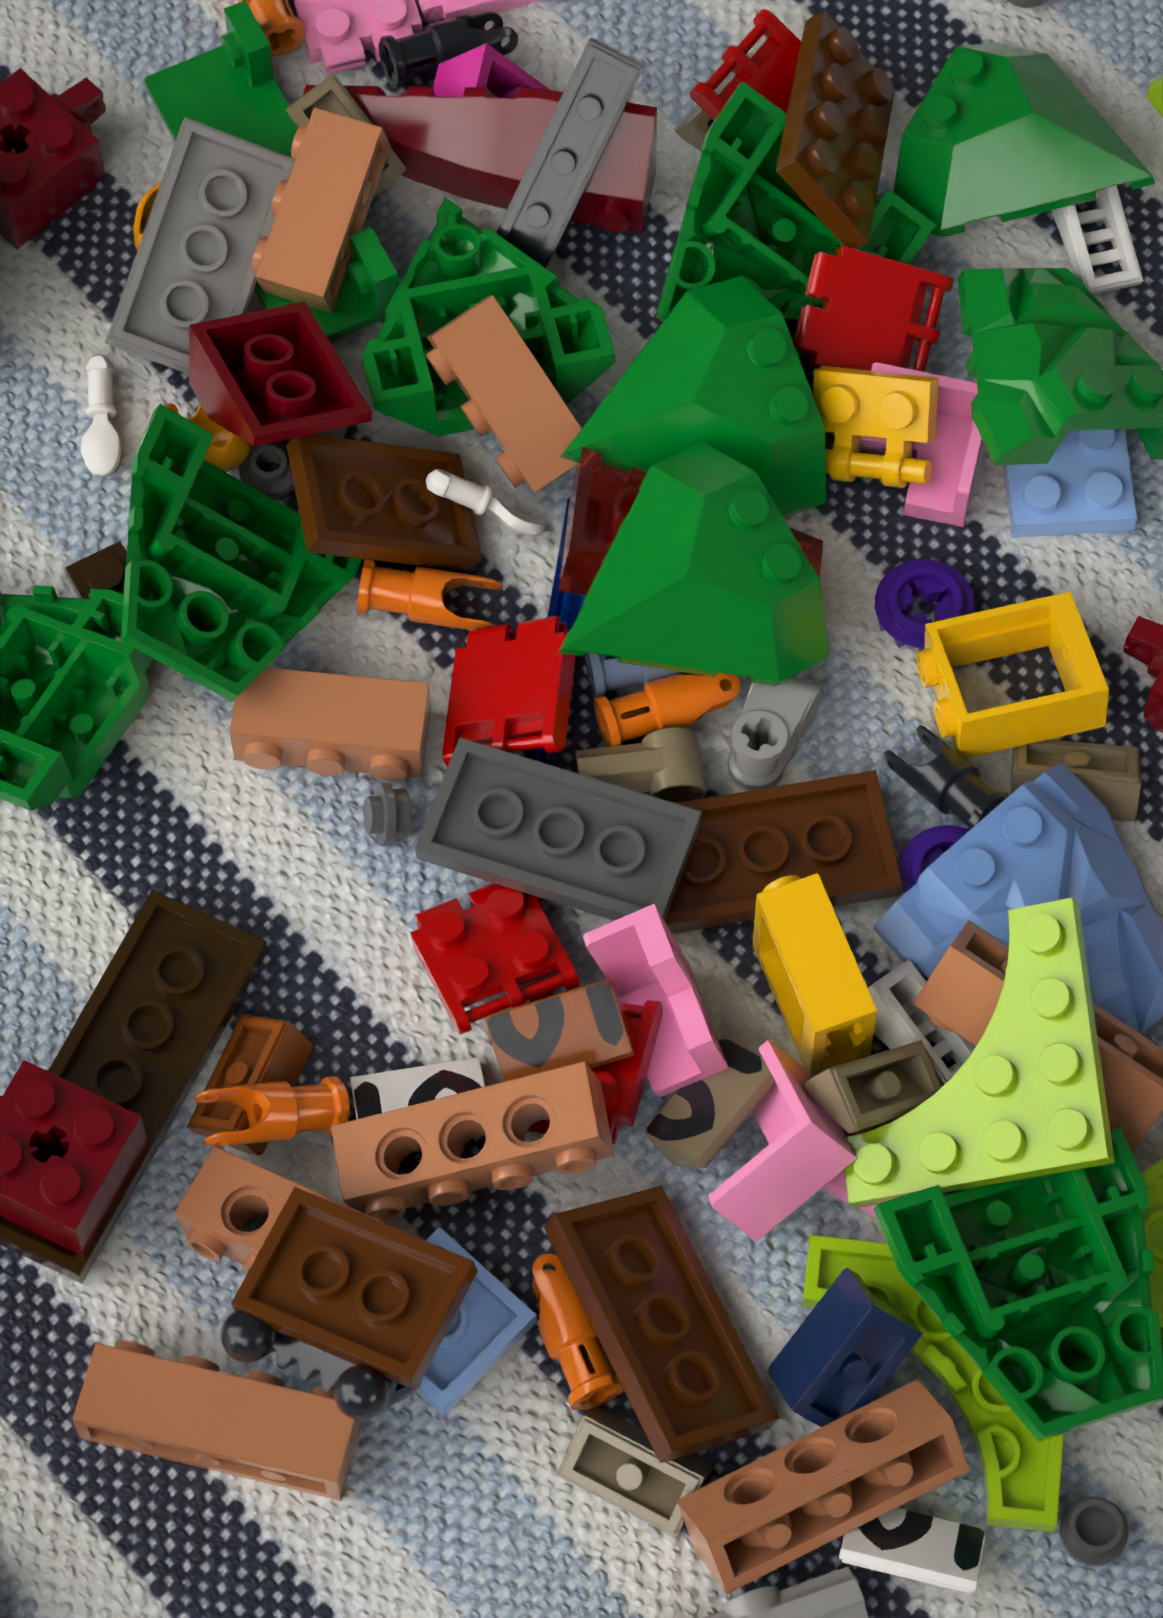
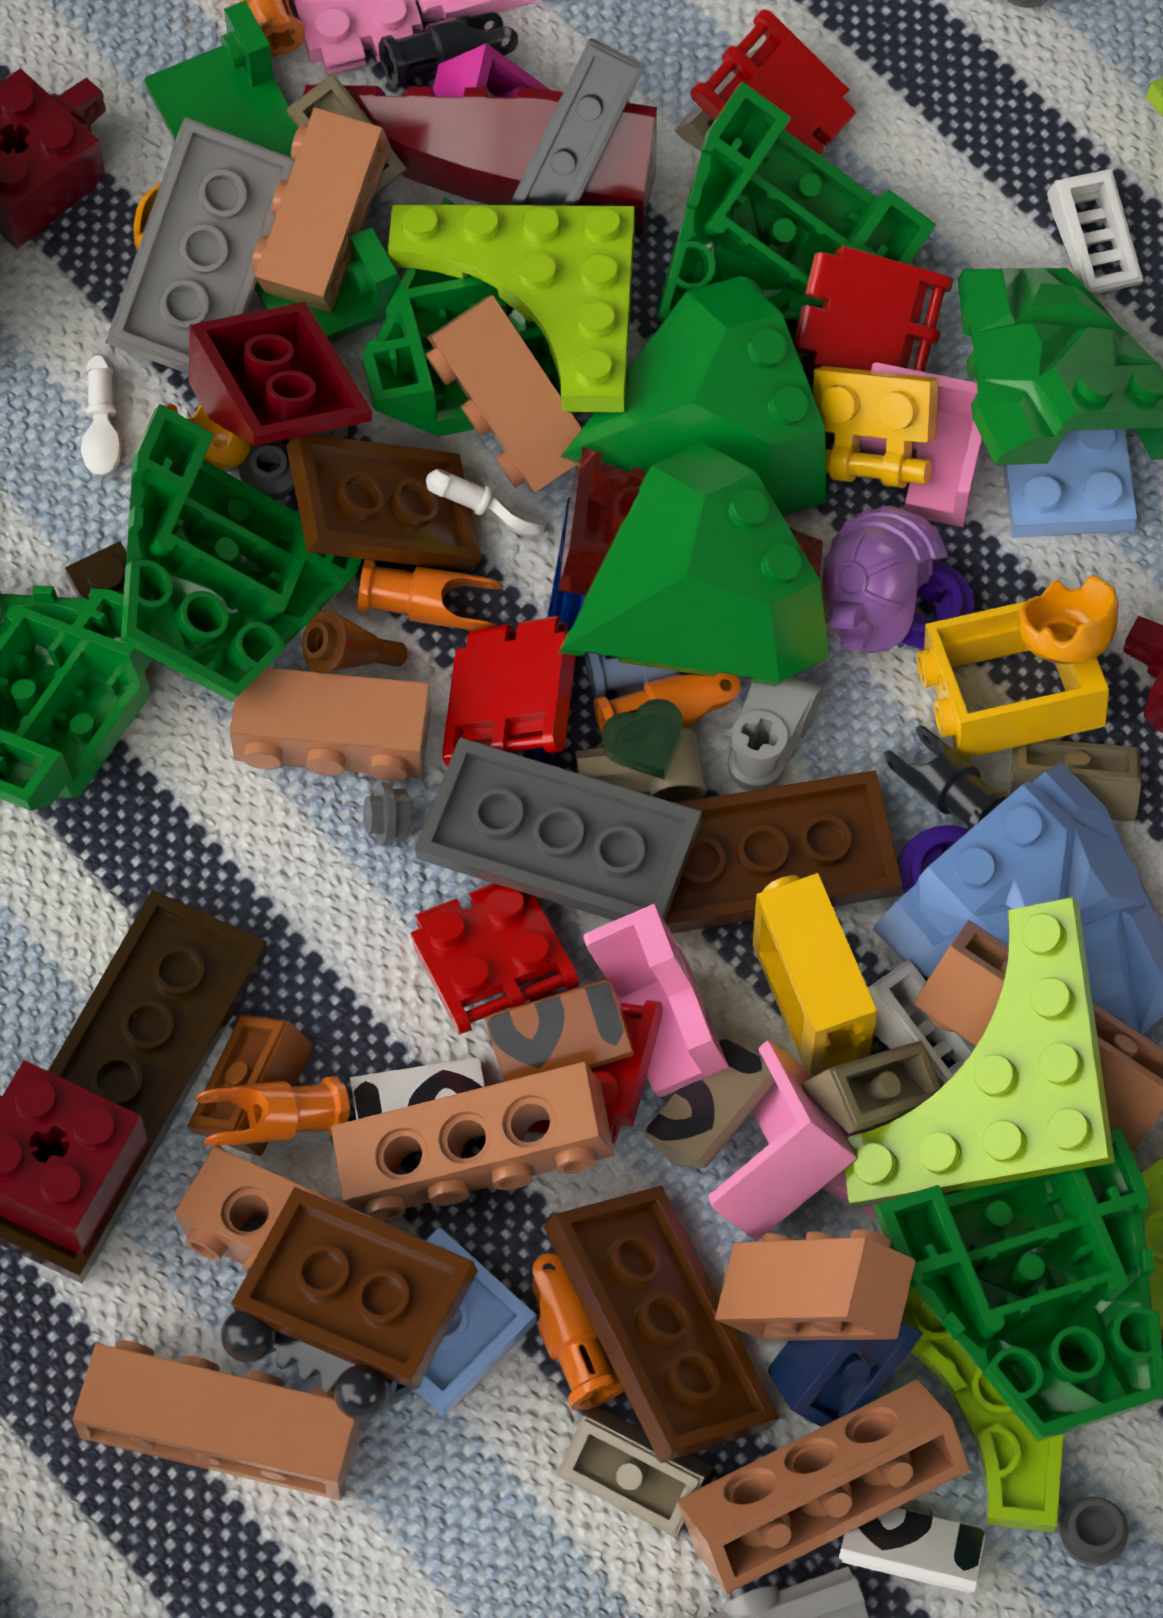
(339, 644): none -> reddish brown cone
(551, 265): none -> lime plate
(644, 738): none -> clear green tile
(816, 1287): none -> nougat brick
(836, 130): reddish brown plate -> none
(876, 575): none -> medium lavender helmet
(1007, 140): green wedge -> none
(1070, 623): none -> light orange hair

